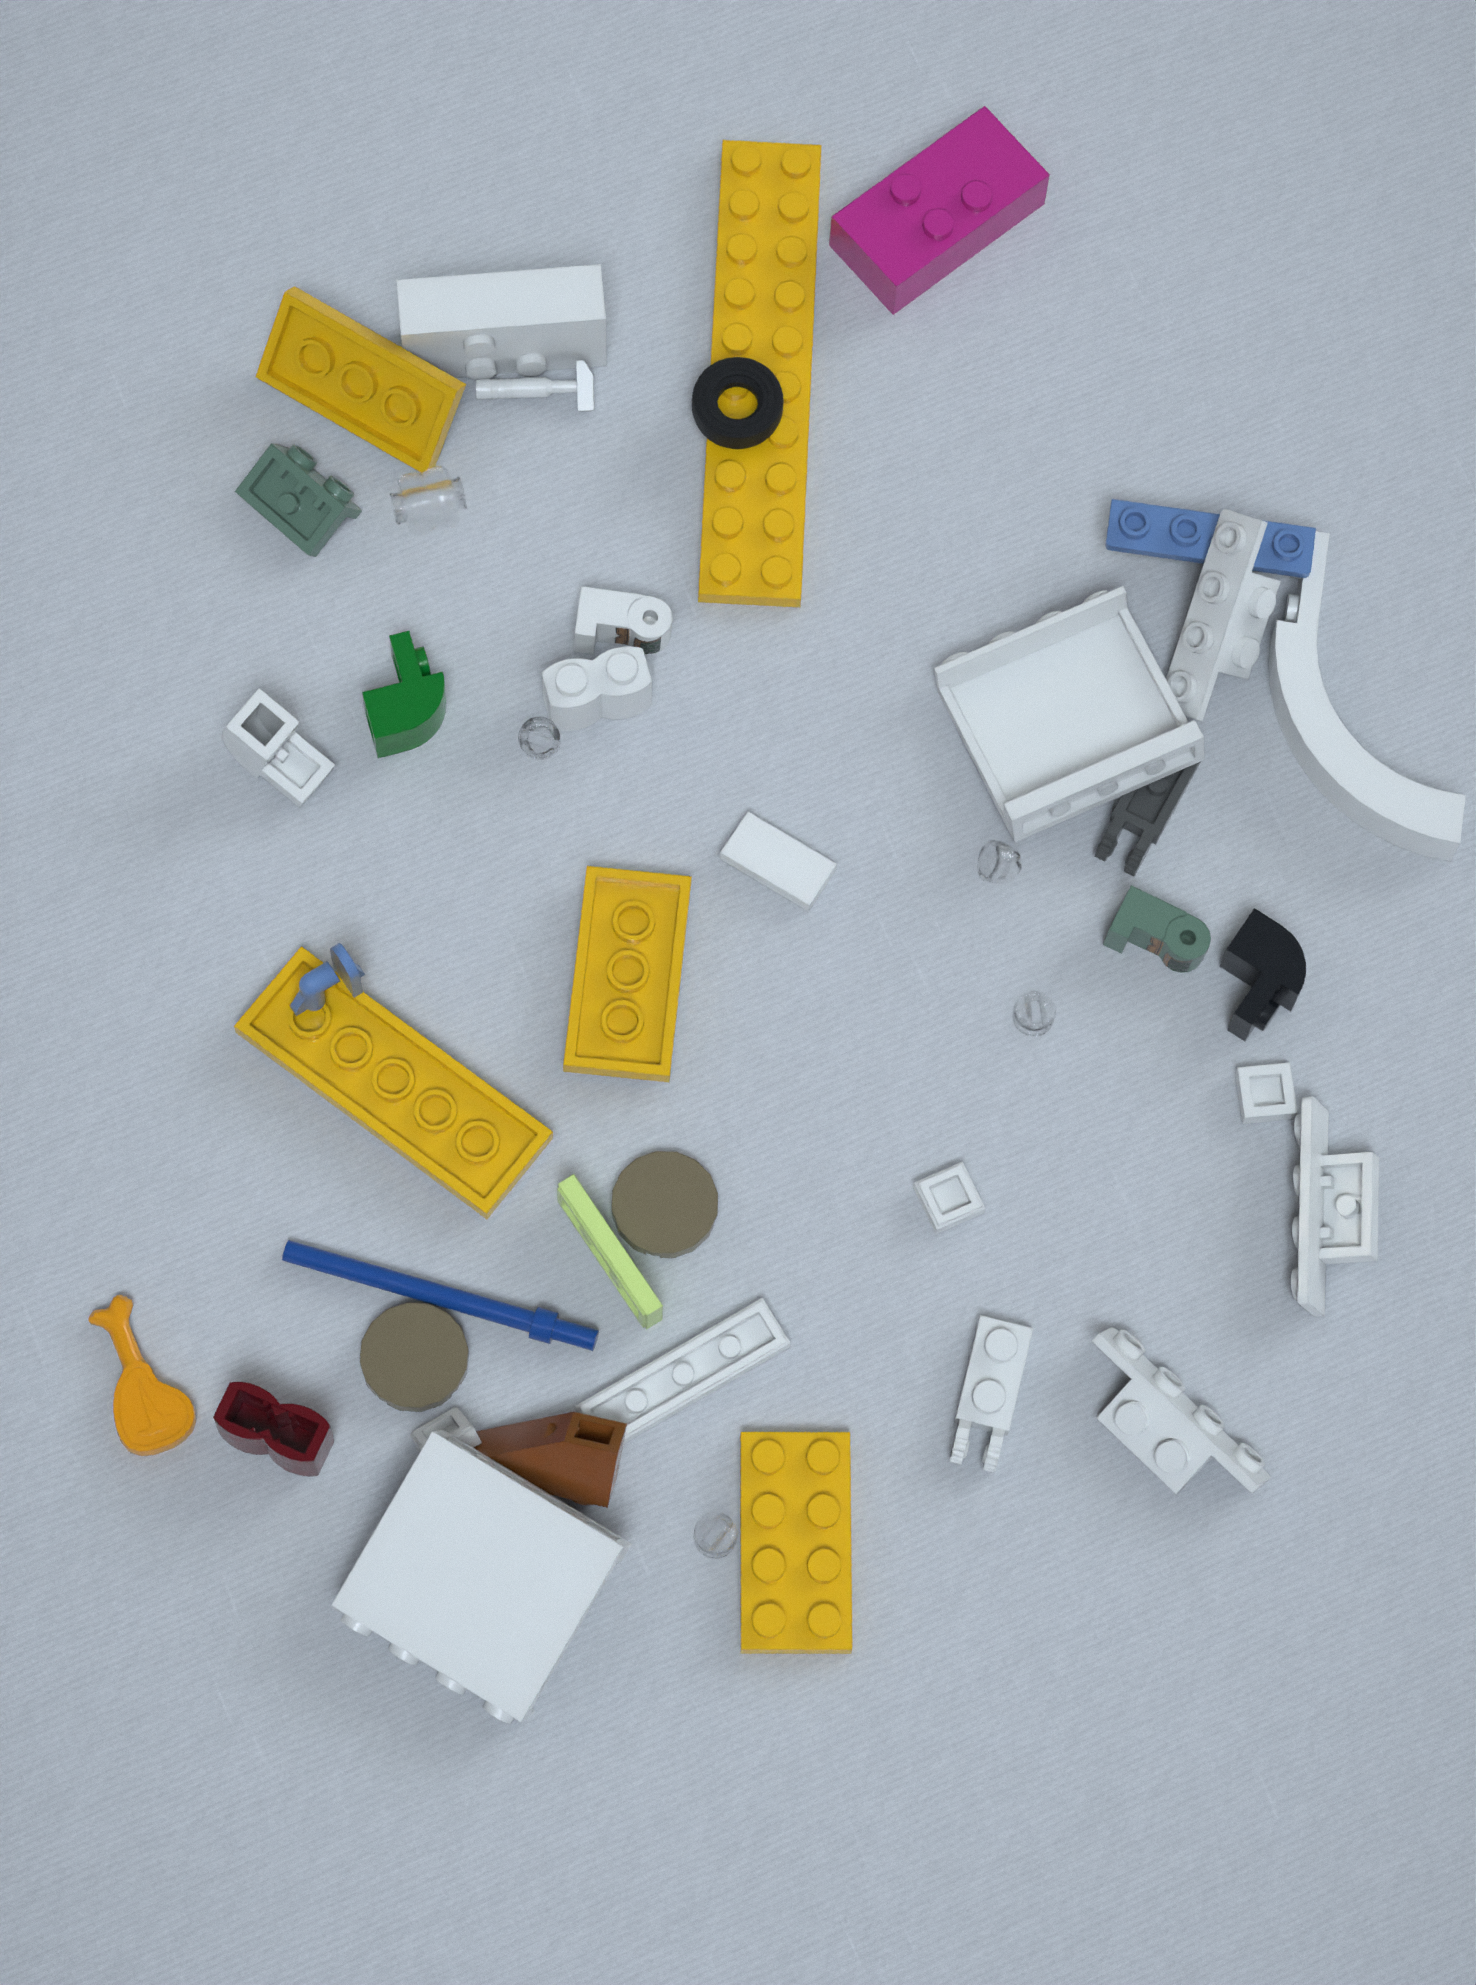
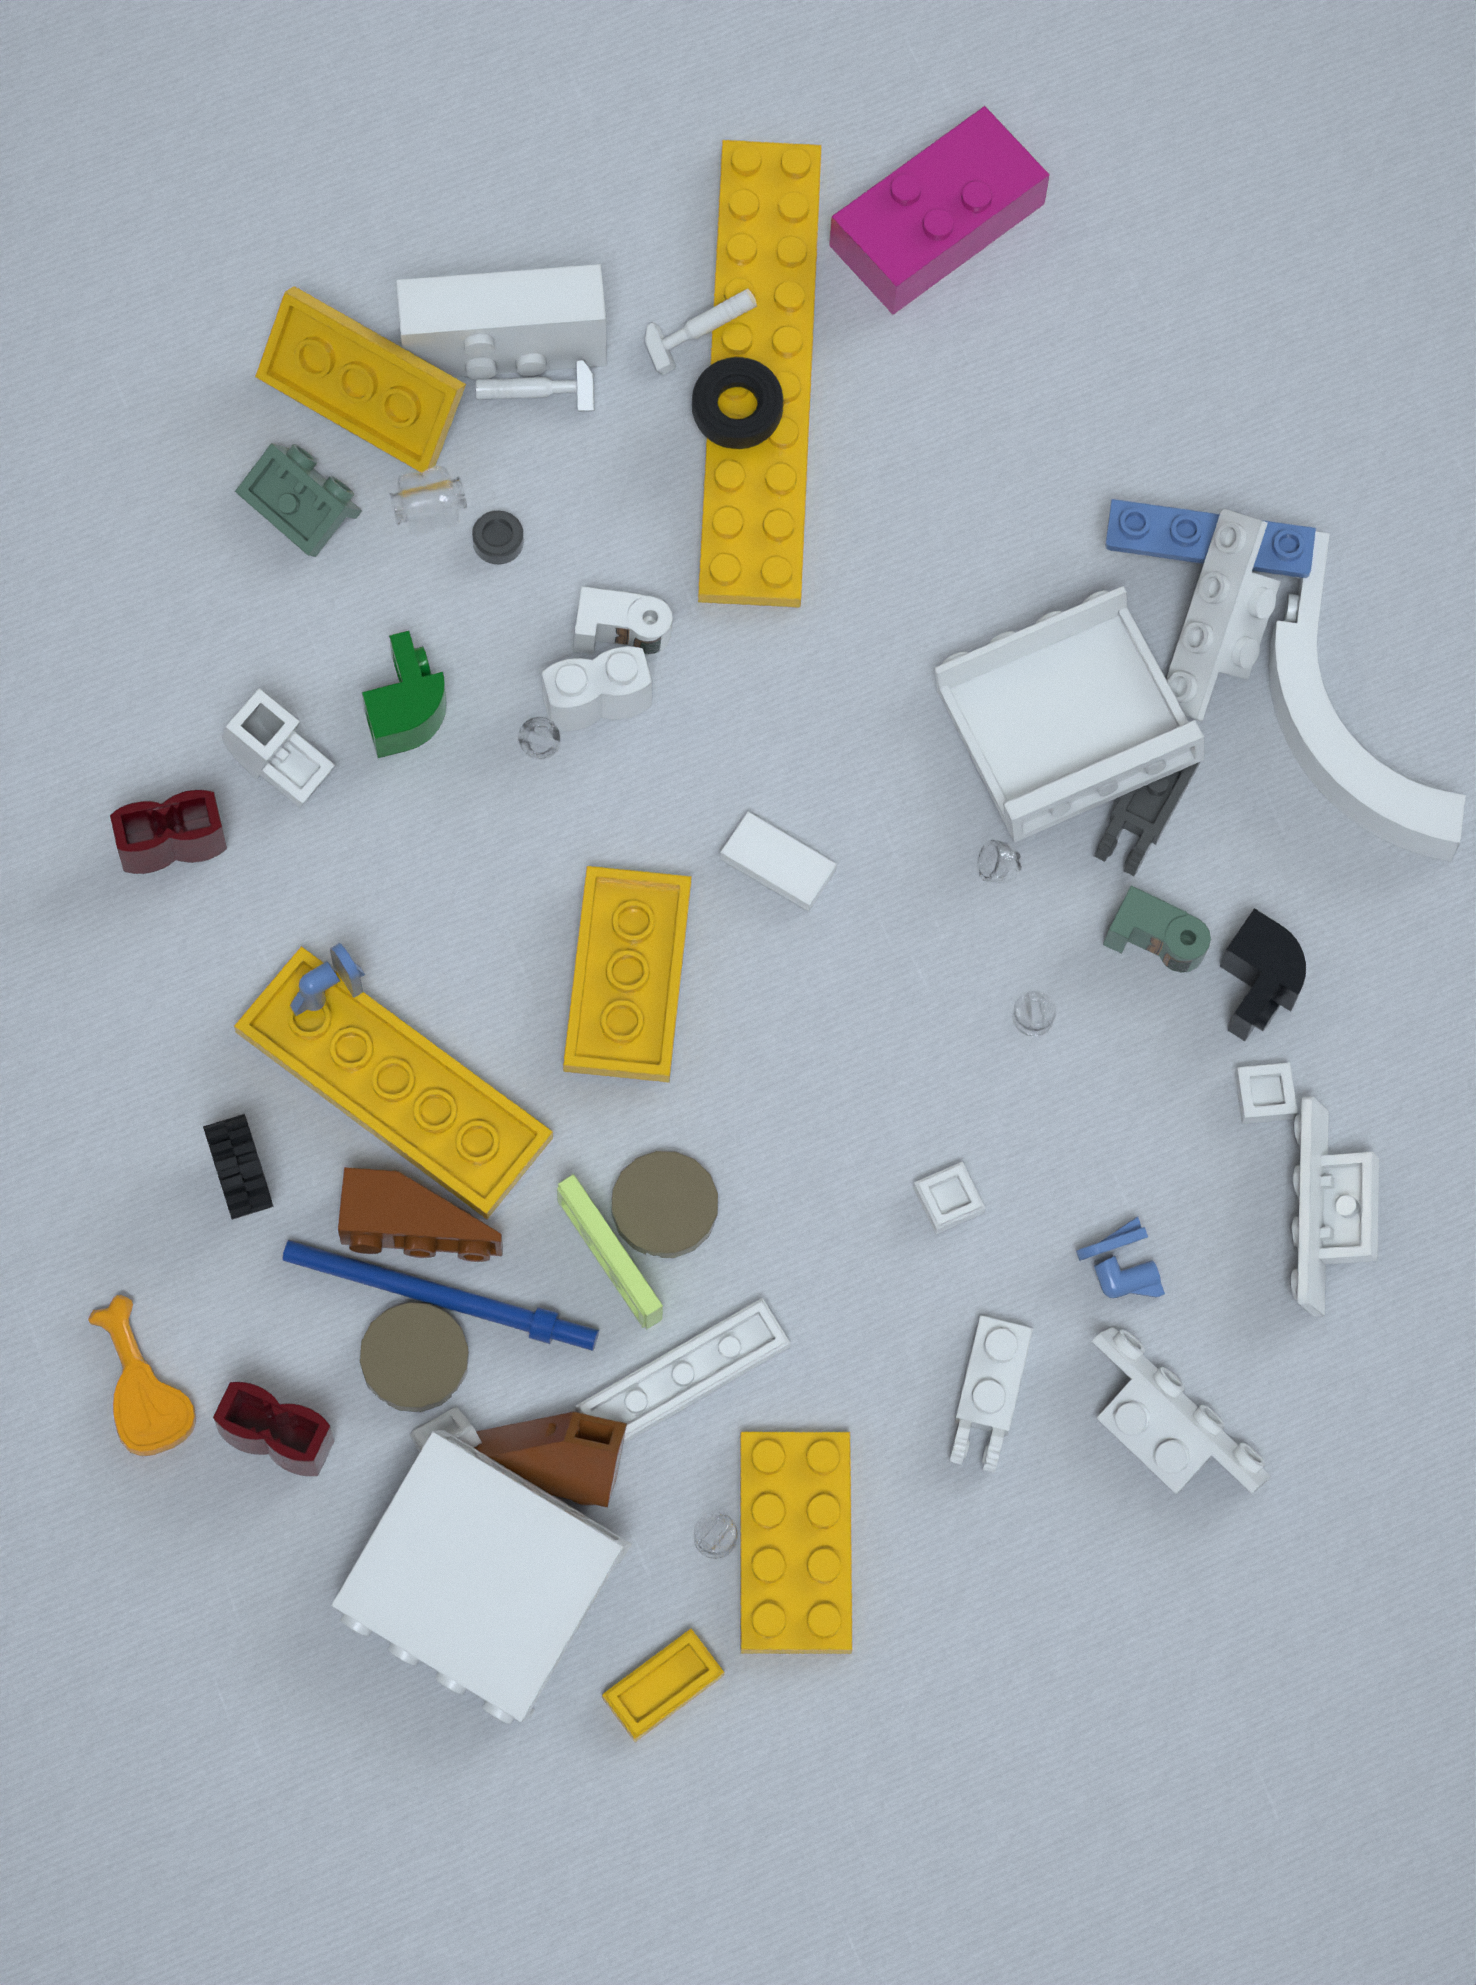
(158, 834): none -> dark red brick
(238, 1166): none -> black tyre
(398, 1213): none -> dark orange slope
(497, 537): none -> dark grey tile
(663, 1685): none -> yellow tile
(695, 328): none -> white piece
(1137, 1280): none -> medium blue piece

